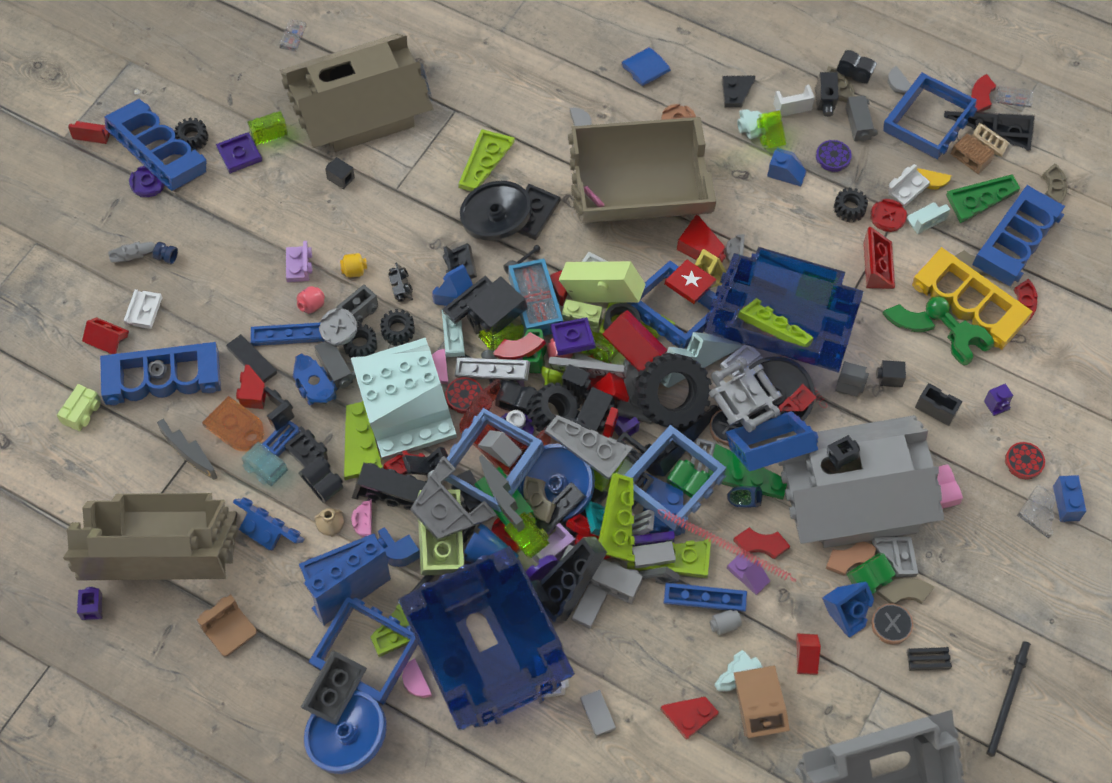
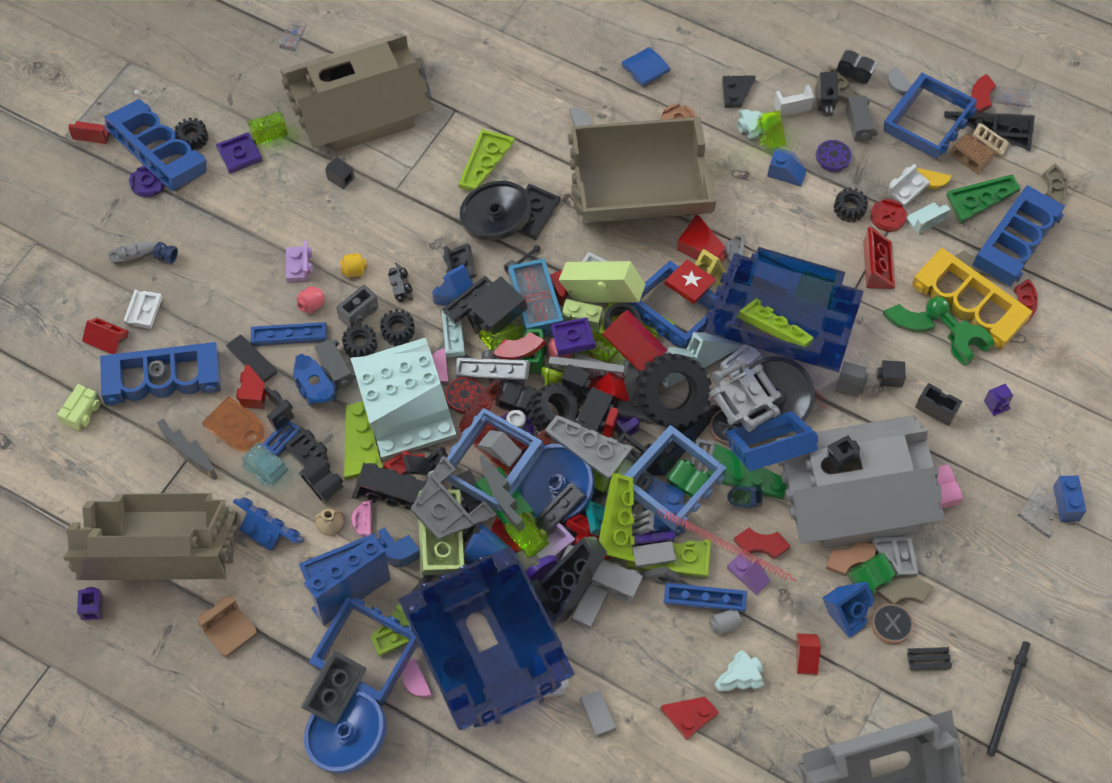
(338, 327): light grey tile -> none
(536, 498): dark tan tile -> none
(593, 197): bright pink piece -> none
(761, 702): medium nougat slope -> none
(798, 400): red slope -> none
(1025, 460): red tile -> none

